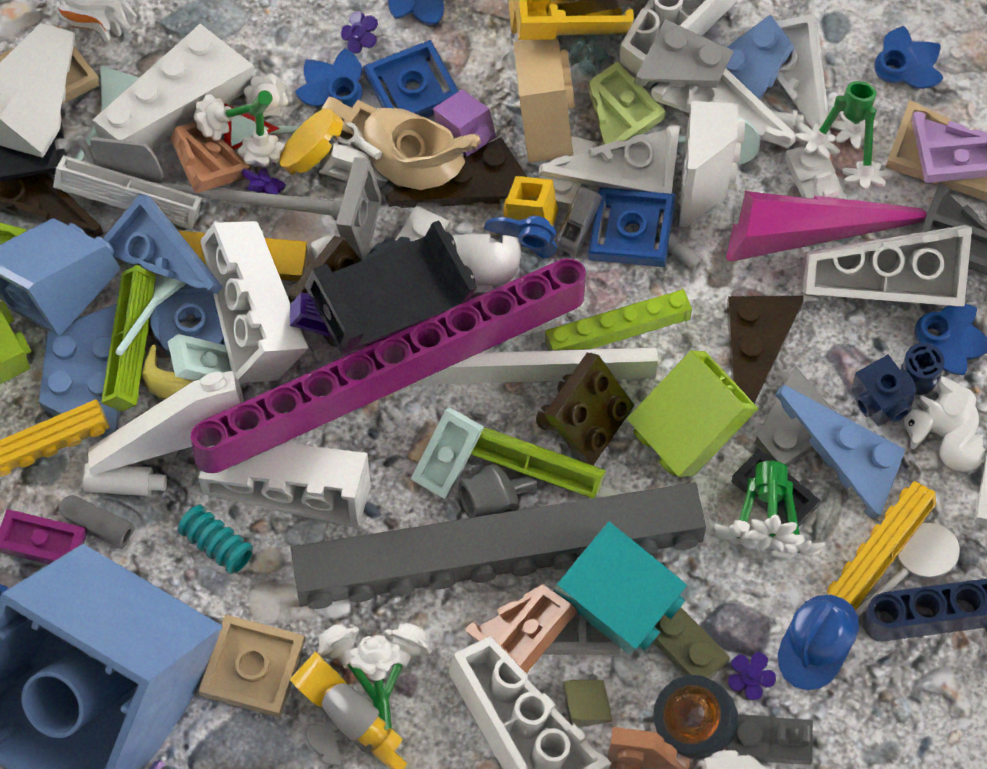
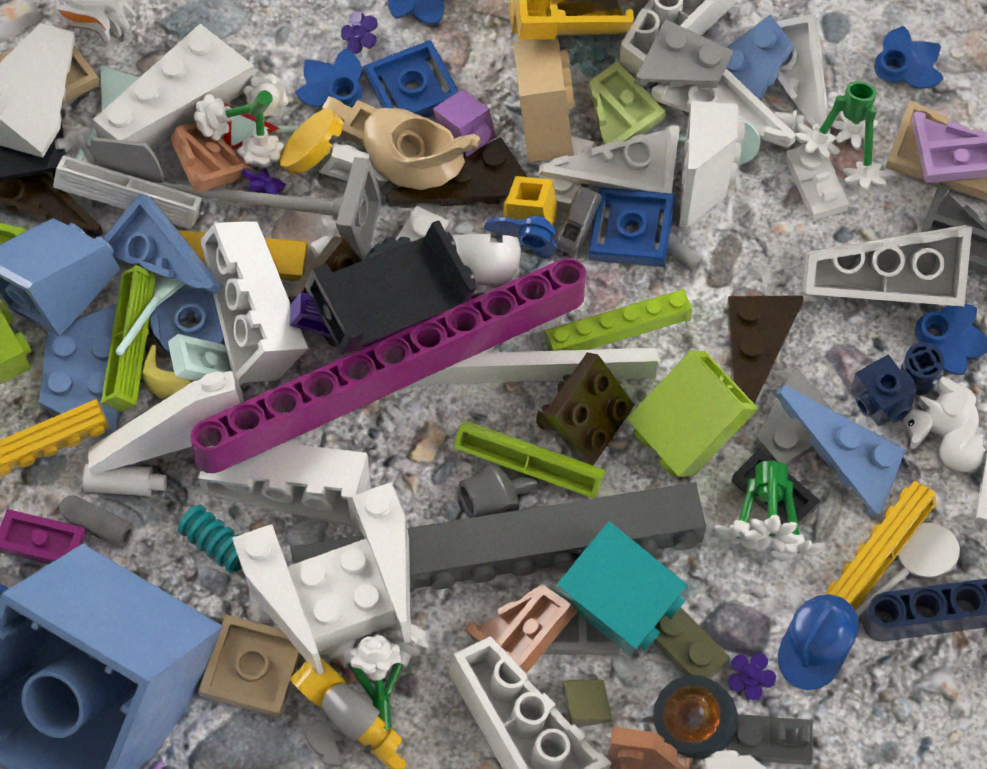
(339, 591): none -> white wedge
(360, 143): white hand -> none
(447, 453): light aqua plate -> none
(787, 222): dark pink wedge -> none

